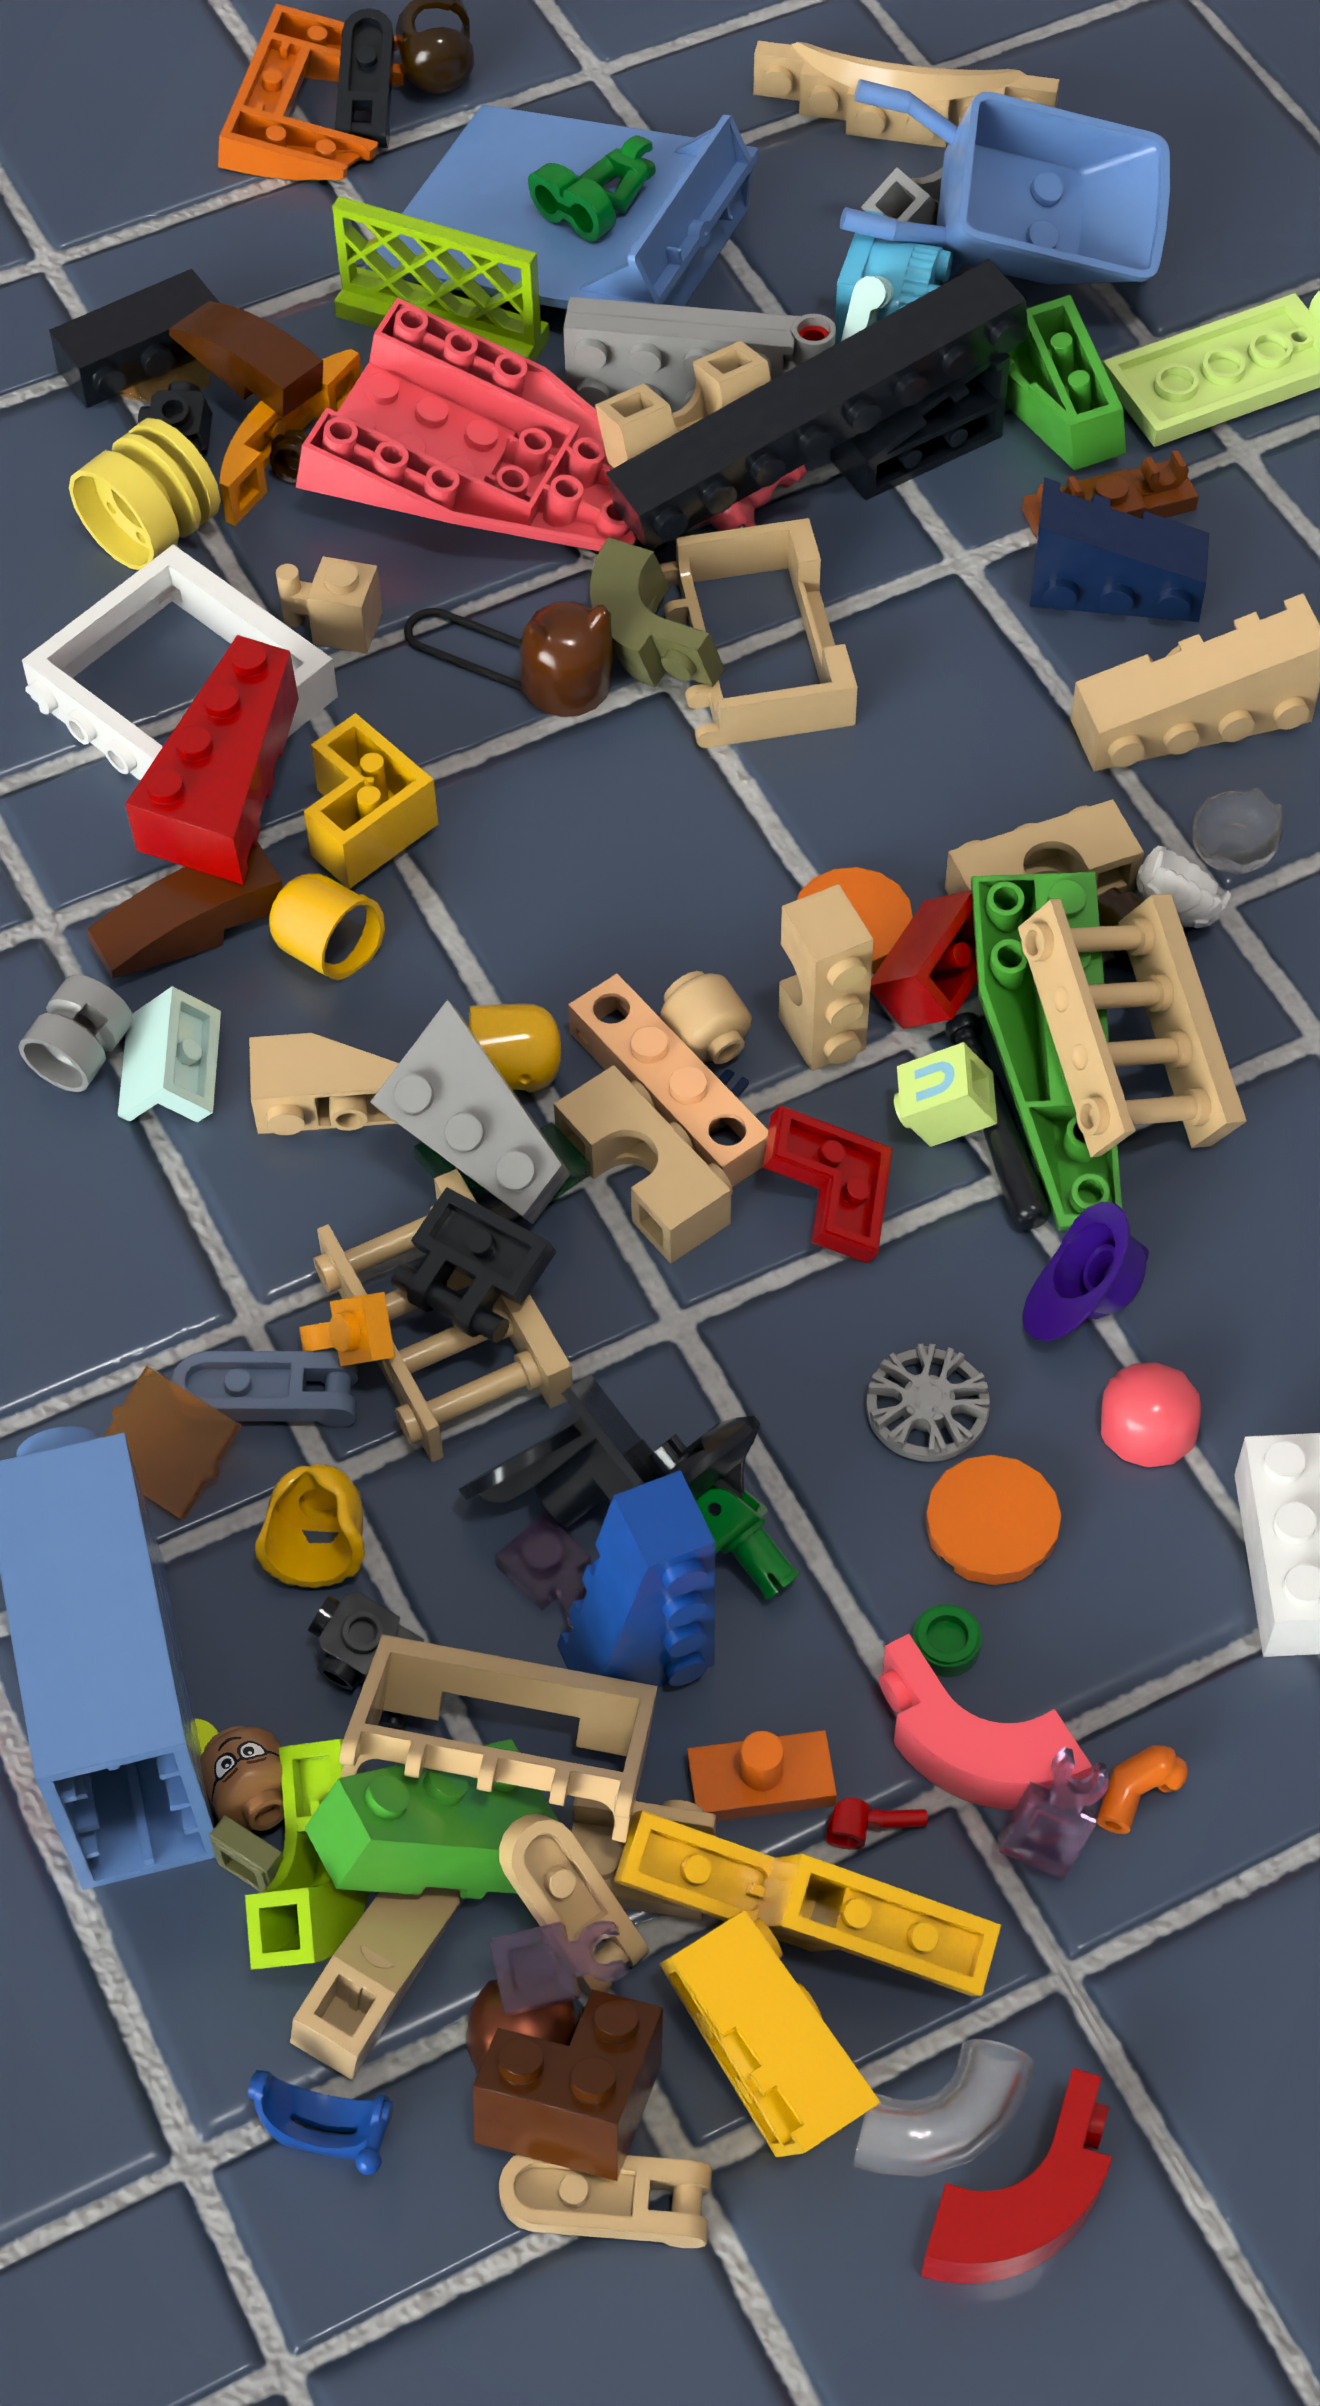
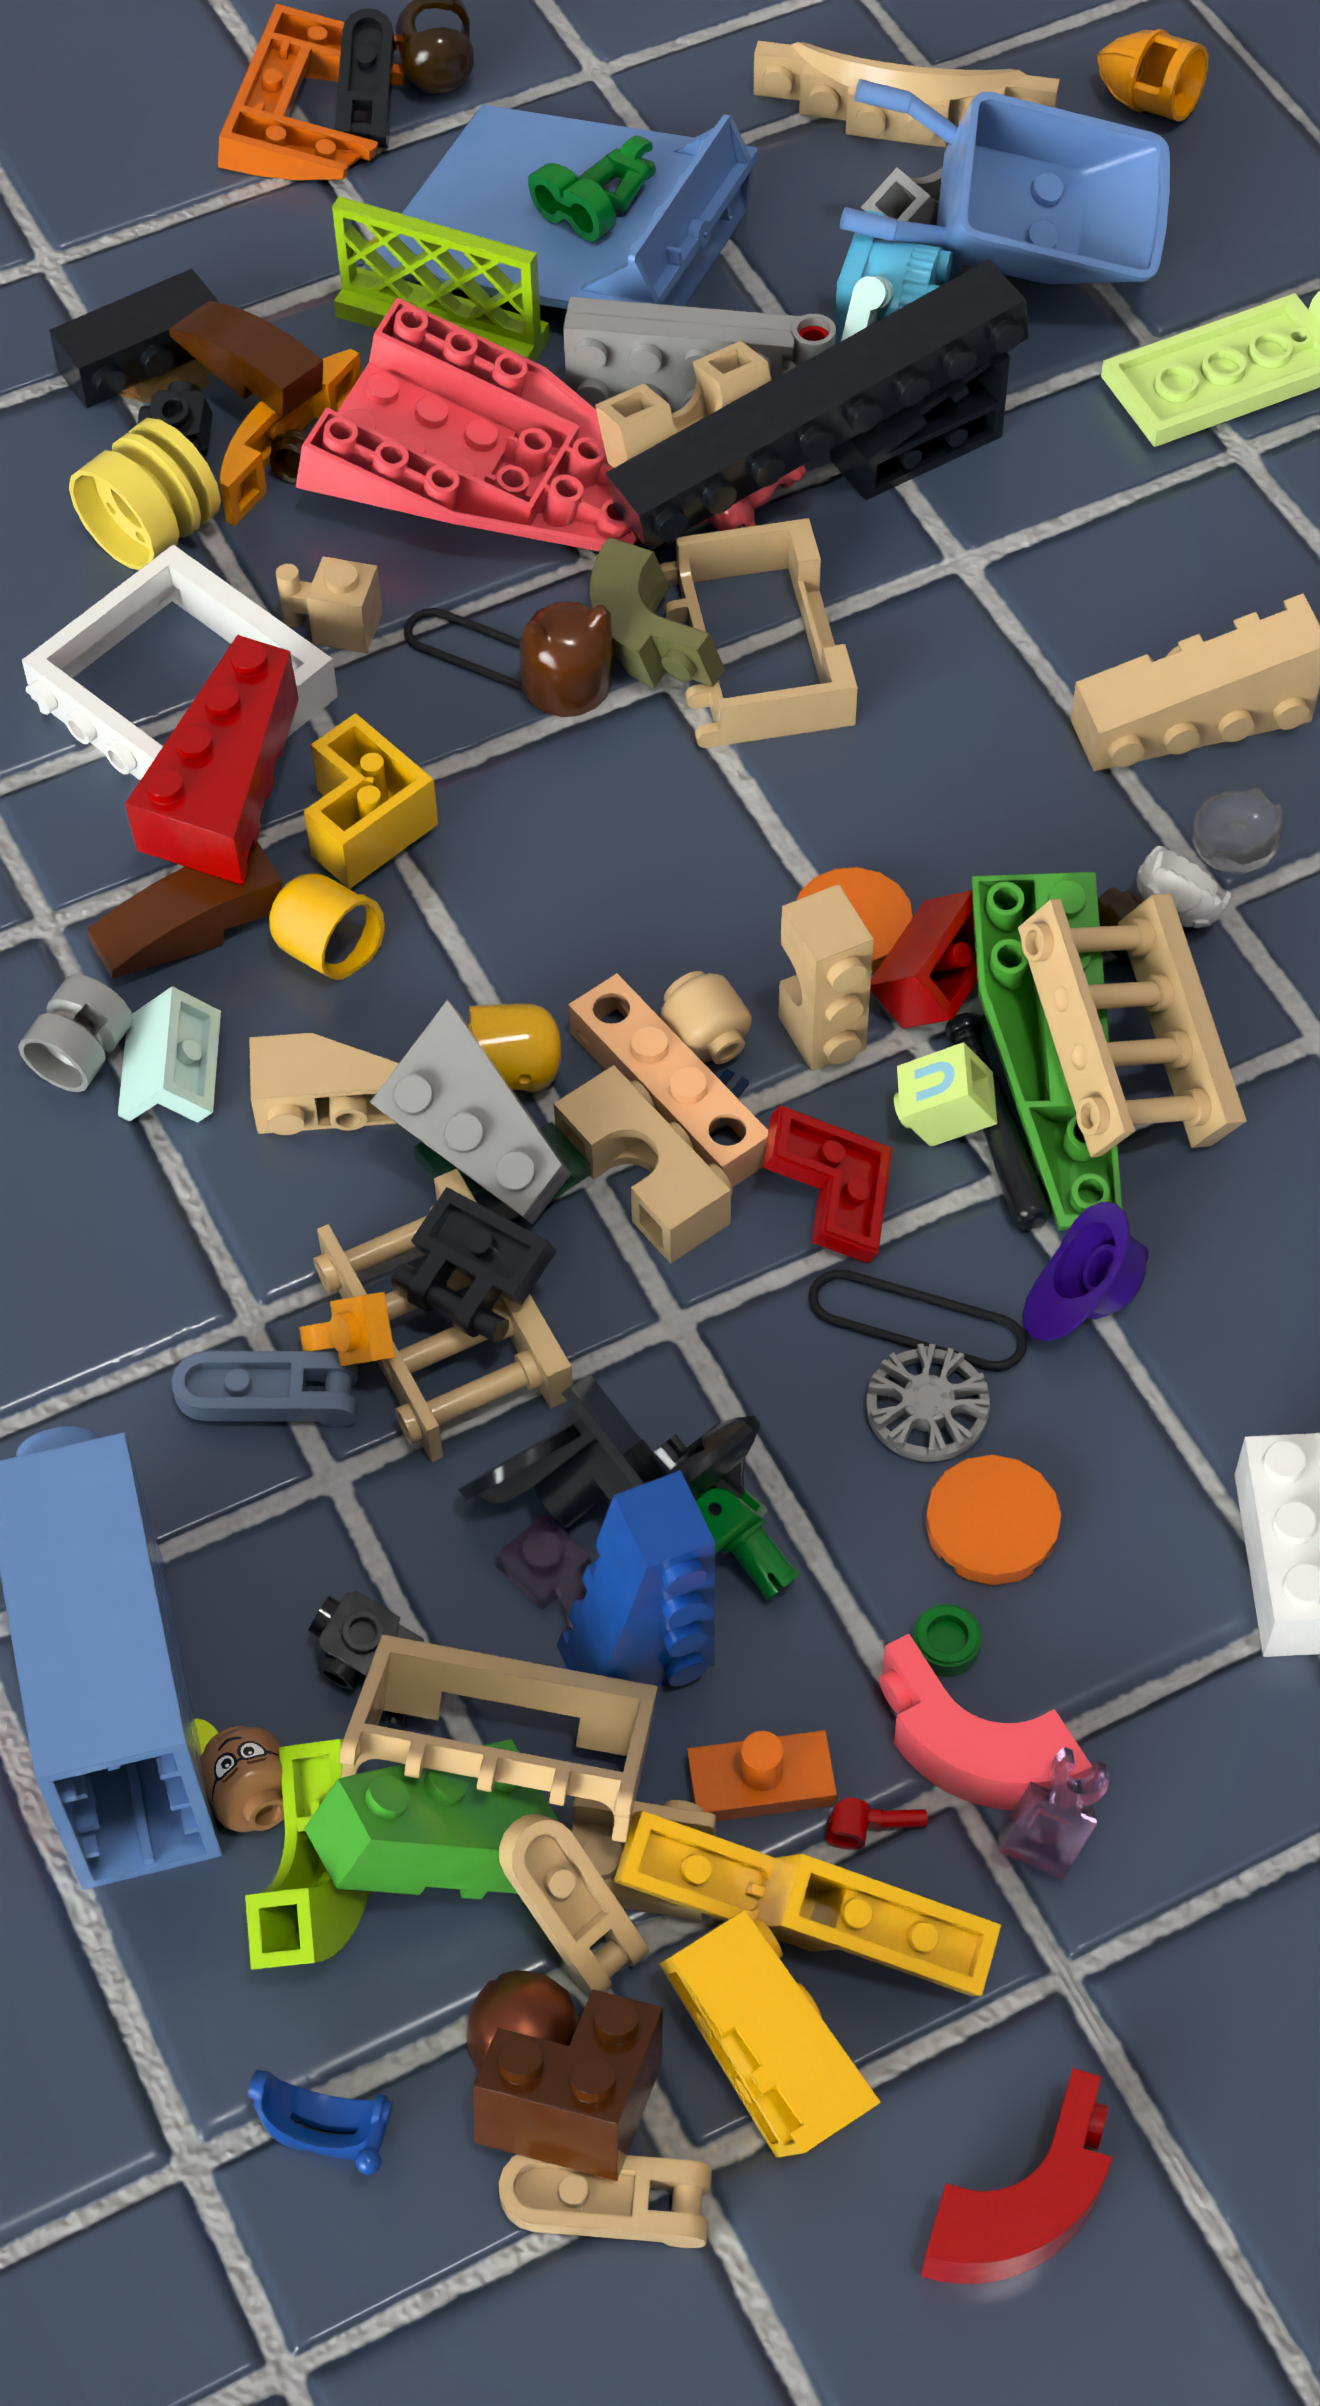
(172, 1440): clear orange piece -> none
(245, 1854): olive tile -> none
(312, 1500): yellow hair -> none
(371, 1976): tan slope -> none
(542, 1965): clear purple plate -> none
(921, 1296): none -> black piece
(952, 2124): clear cylinder -> none
(1064, 388): bright green wedge -> none
(1080, 841): tan arch -> none
(1116, 561): dark blue wedge -> none
(1133, 1777): orange arm -> none
(1150, 1414): coral hair -> none
(1152, 488): dark orange plate -> none
(1155, 72): none -> light orange helmet

